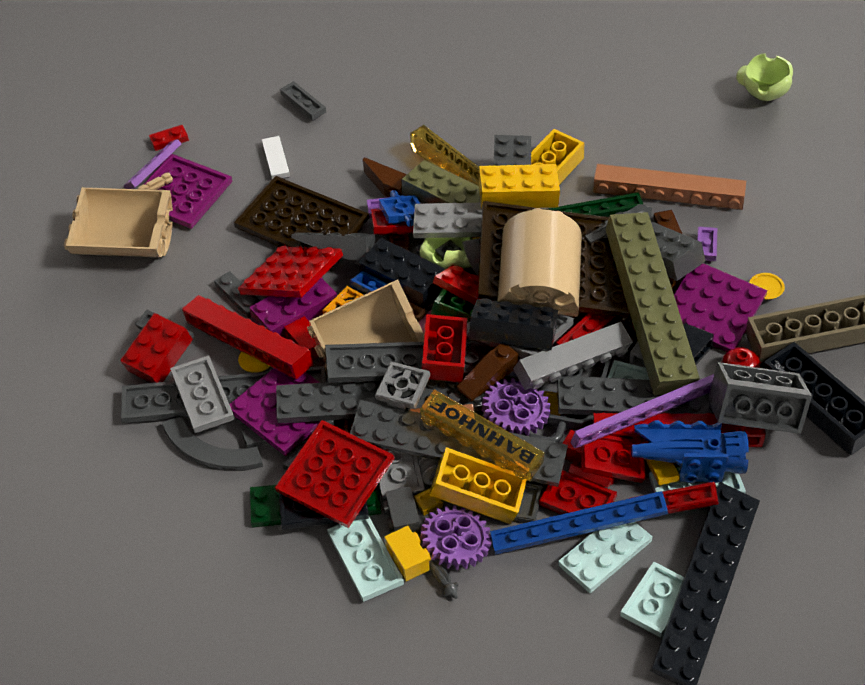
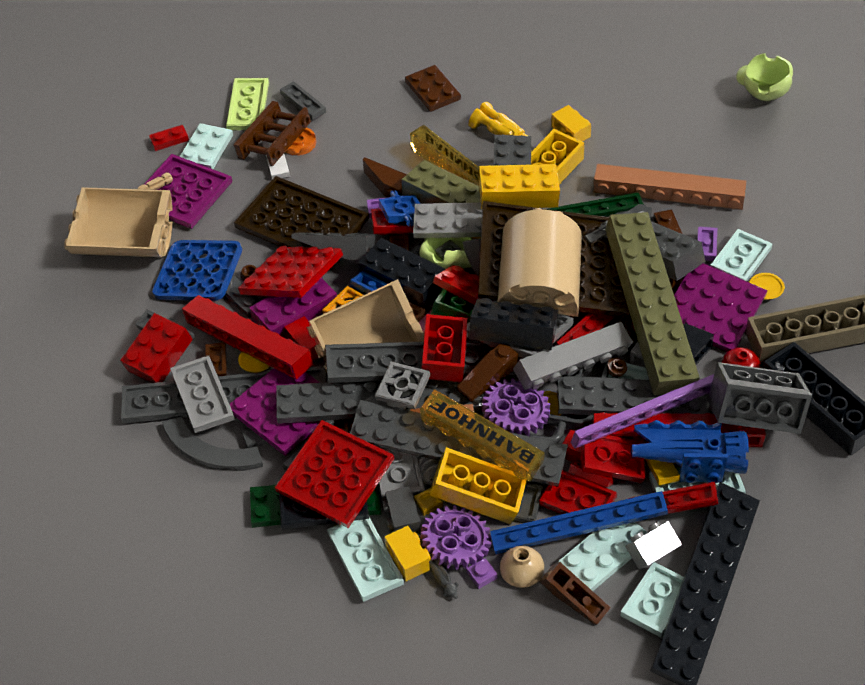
(152, 164): medium lavender tile -> none
(186, 254): none -> blue piece
(207, 145): none -> light aqua plate
(218, 356): none -> reddish brown plate
(246, 102): none -> yellowish green tile
(247, 271): none -> reddish brown plate
(263, 124): none -> reddish brown fence
(303, 144): none -> orange tile
(432, 88): none -> reddish brown plate
(482, 573): none -> medium lavender plate
(499, 126): none -> yellow piece
(522, 572): none -> tan piece
(571, 123): none -> yellow brick
(574, 593): none -> reddish brown slope
(616, 367): none -> reddish brown plate
(653, 544): none -> brick
(742, 255): none -> light aqua plate

